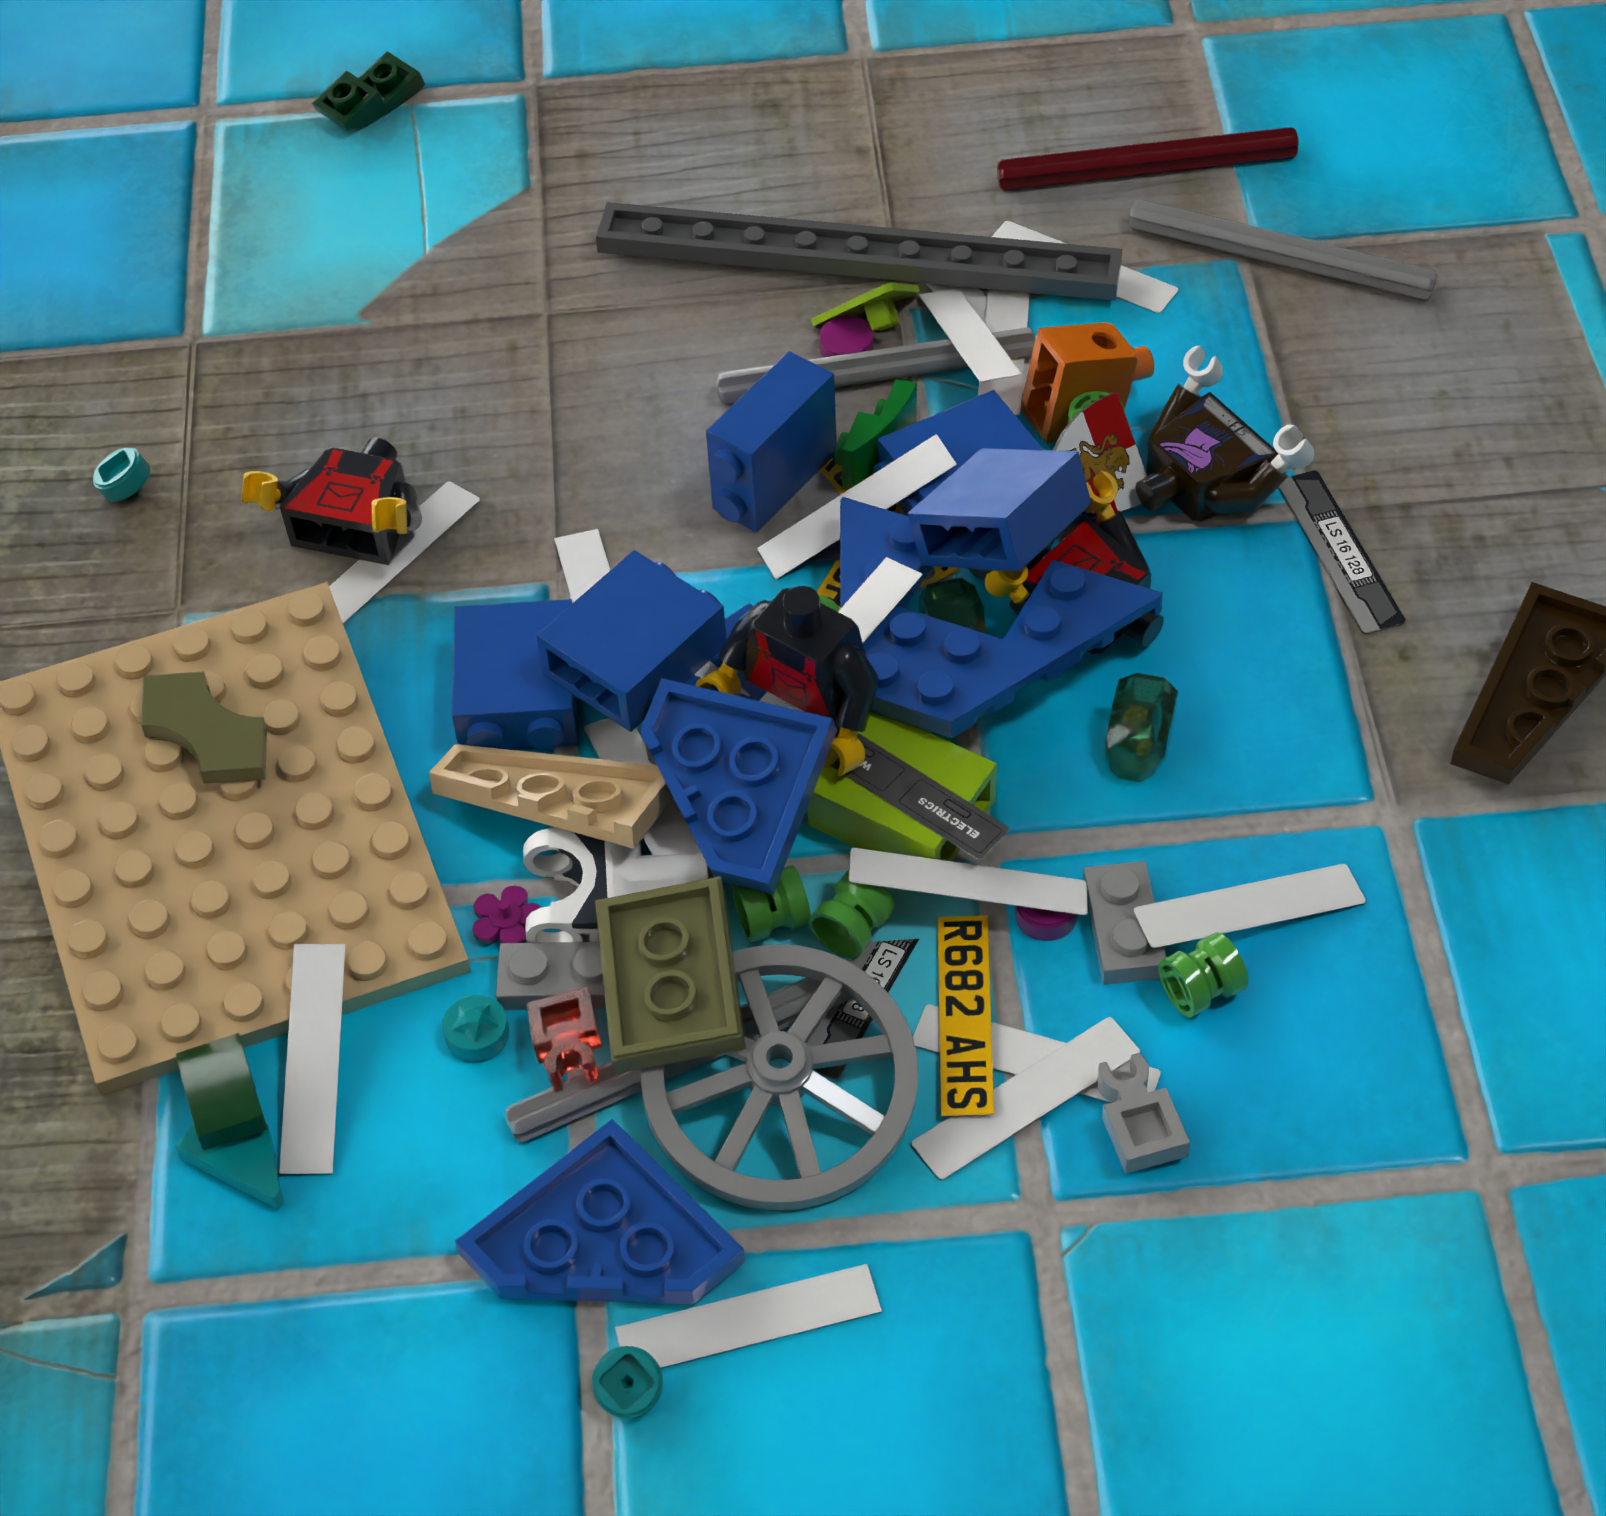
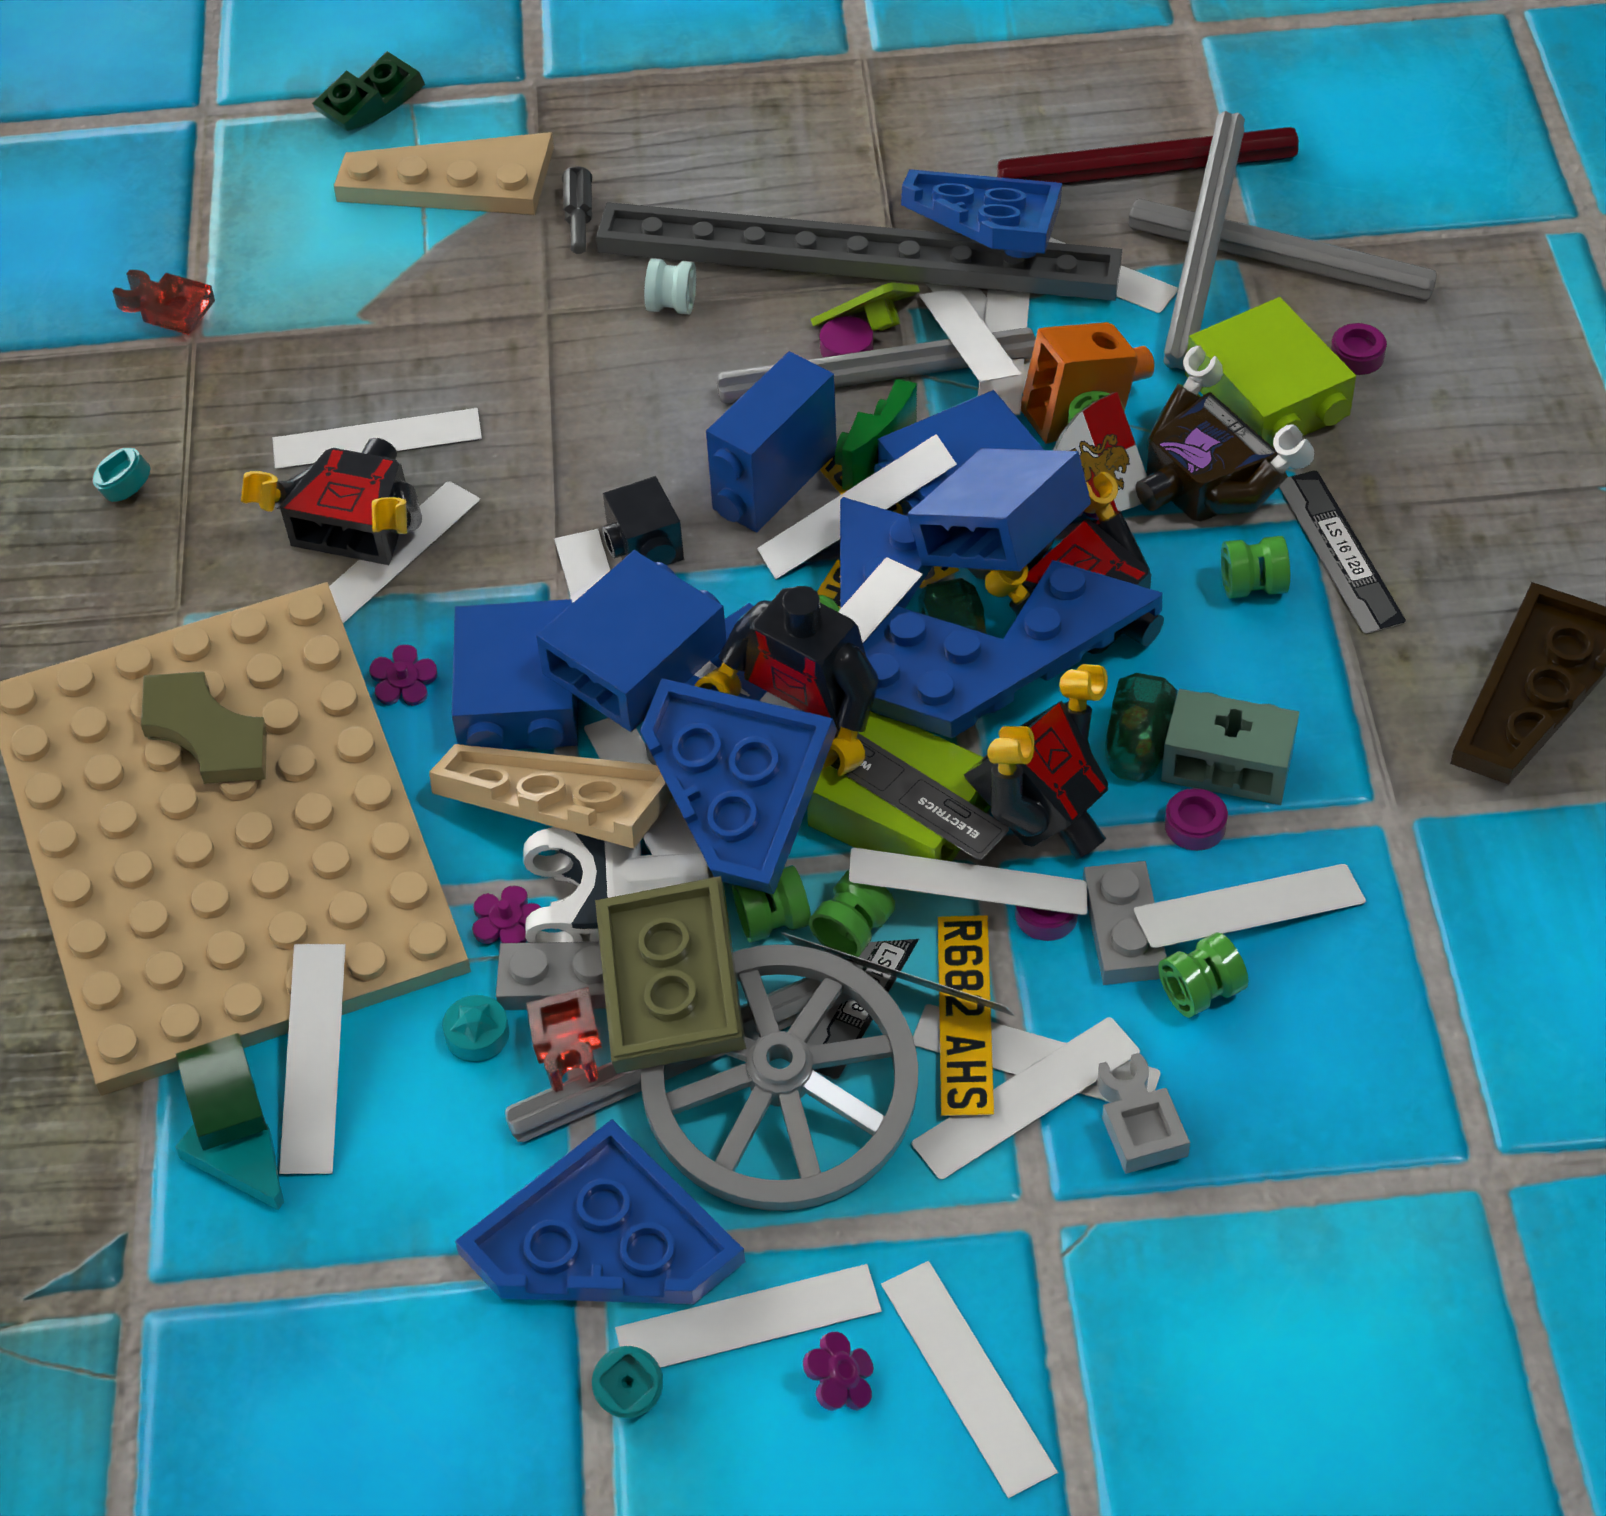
(170, 303): none -> clear red plate
(401, 433): none -> white sticker
(403, 676): none -> magenta plant
(458, 175): none -> tan wing
(577, 204): none -> dark grey axle
(643, 521): none -> black brick
(670, 286): none -> light aqua wheel
(839, 1373): none -> magenta plant
(917, 980): none -> flat silver sticker
(969, 1379): none -> white sticker
(987, 209): none -> blue plate
(1044, 772): none -> torso
(1196, 819): none -> magenta tile
(1204, 236): none -> light grey axle
(1229, 746): none -> sand green brick
(1255, 567): none -> bright green wheel
(1276, 371): none -> lime brick
(1360, 347): none -> magenta tile

